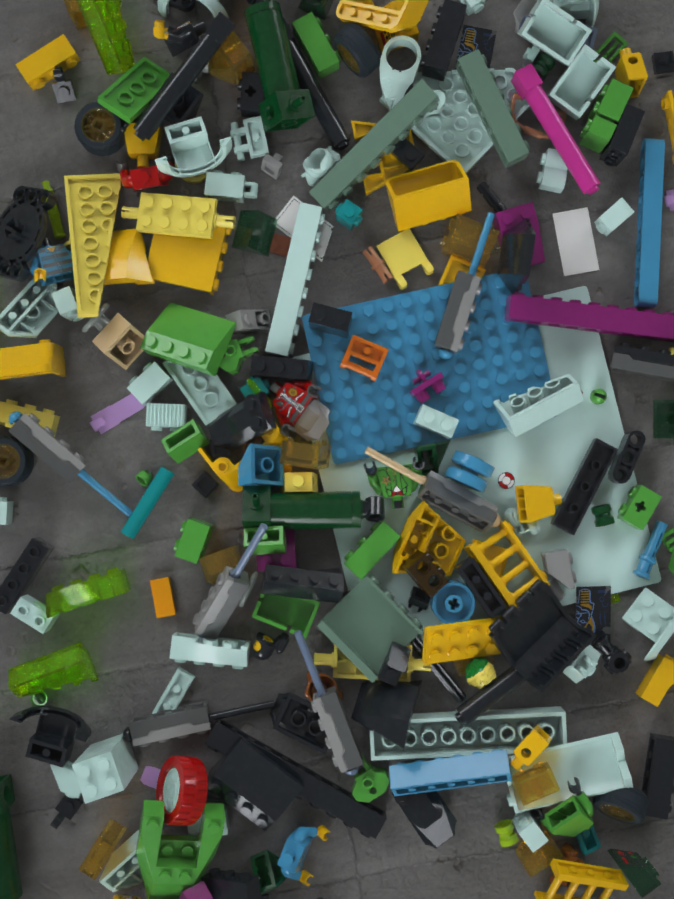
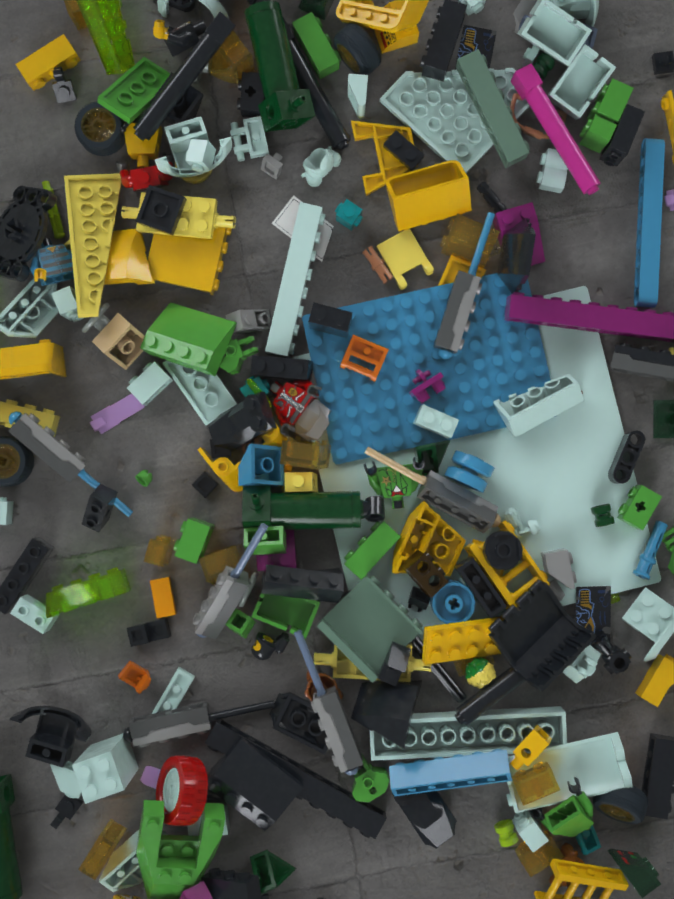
(40, 697): bright green hinge -> none
(52, 671): clear neon green wedge -> none
(99, 508): none -> black brick
(135, 676): none -> orange bracket
(147, 502): teal brick -> none
(149, 632): none -> black slope
(159, 550): none -> clear yellow brick
(161, 210): none -> black tile
(166, 416): light aqua brick -> none
(185, 441): bright green brick -> none
(200, 155): none -> light aqua brick
(209, 650): light aqua wedge -> none
(229, 187): light aqua brick -> none
(240, 623): none -> bright green brick
(254, 232): clear green slope -> none
(280, 245): copper tile -> none
(296, 850): dark azure torso -> none
(357, 93): none -> light aqua tile
(374, 145): sand green brick -> none
(397, 84): light aqua animal -> none
(502, 550): none -> black tile
(506, 480): sticker -> none
(535, 502): yellow torso -> none
(575, 241): white sticker -> none
(584, 486): black piece -> none
(597, 400): bright green hinge -> none
(613, 217): light aqua slope -> none
(619, 40): bright green tile -> none
(631, 71): yellow torso -> none

